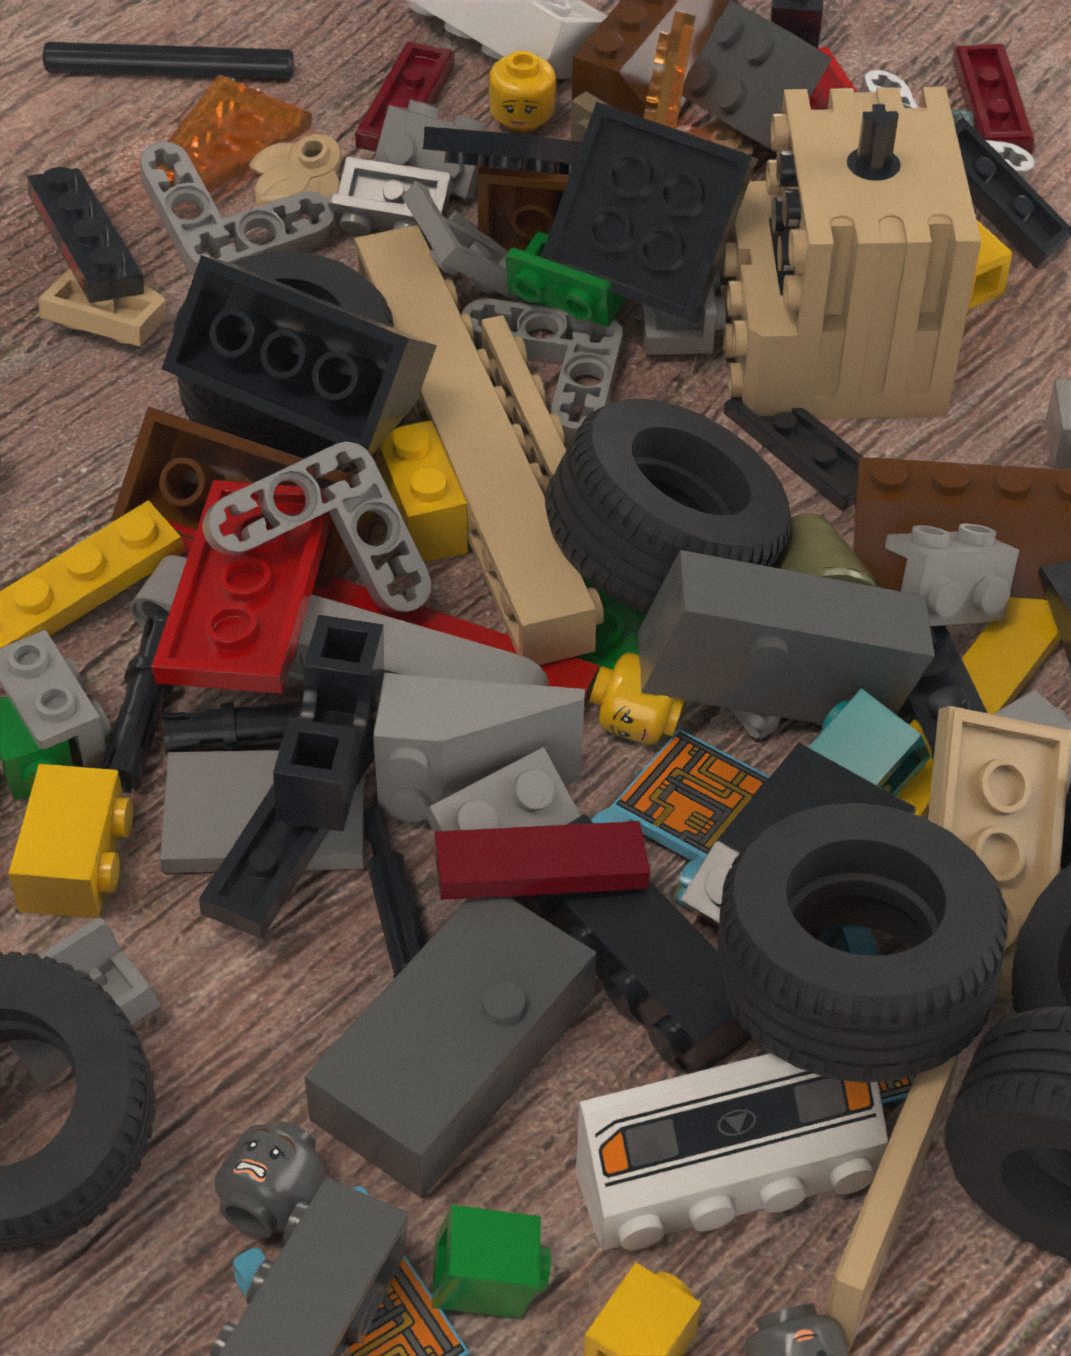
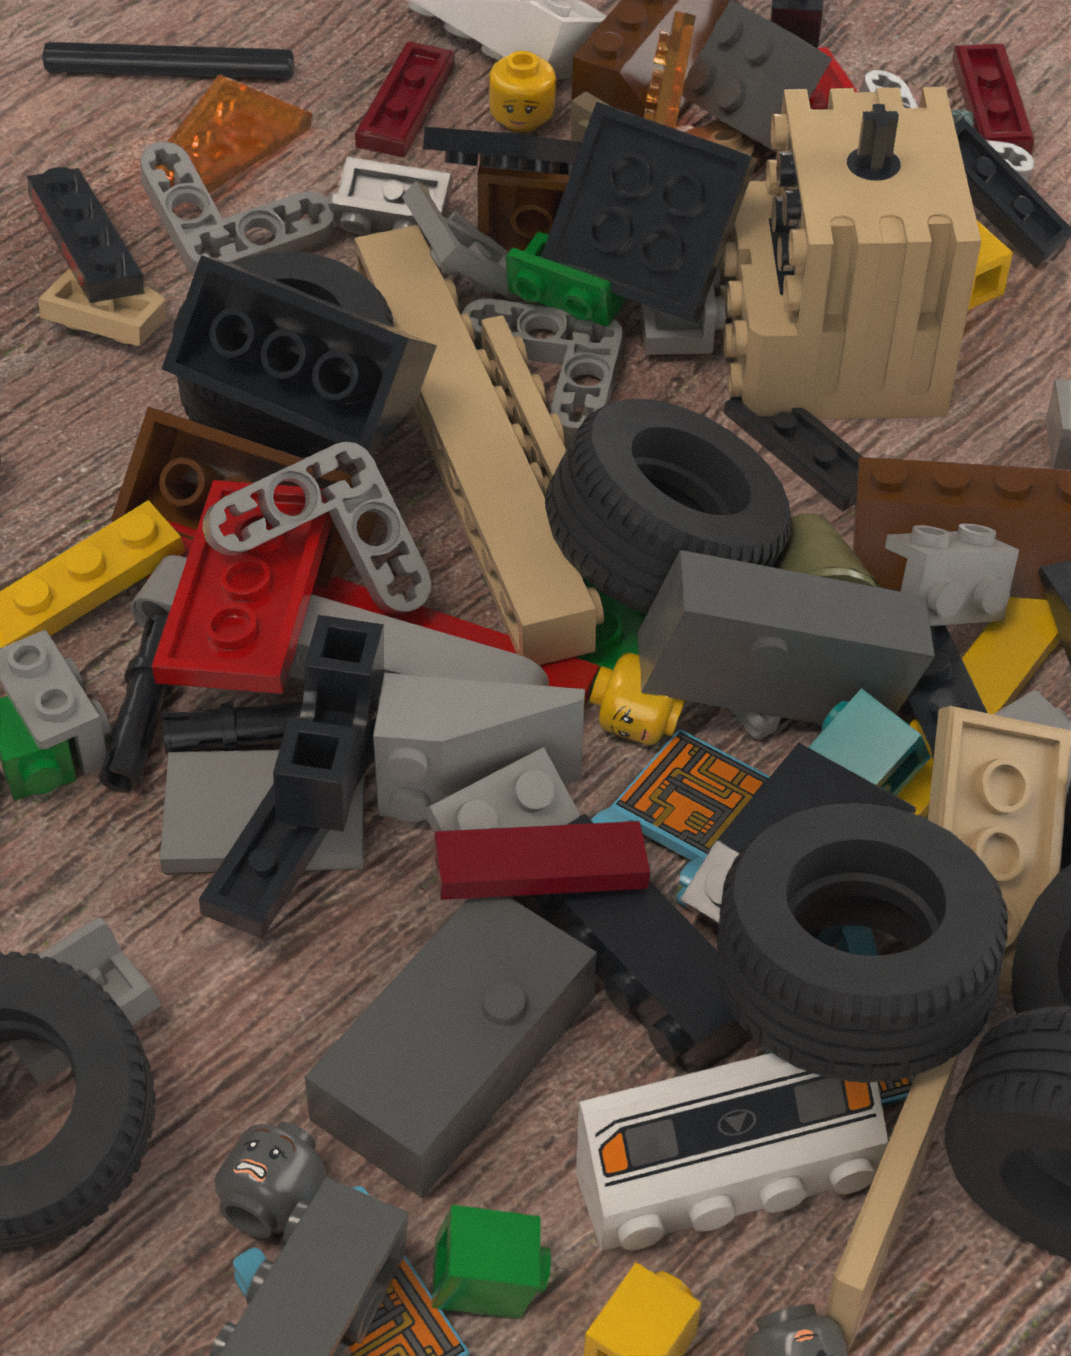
(70, 841): yellow brick -> none
(297, 168): tan plate -> none
(393, 894): black axle -> none
(403, 143): light grey bracket -> none
(425, 490): yellow brick -> none

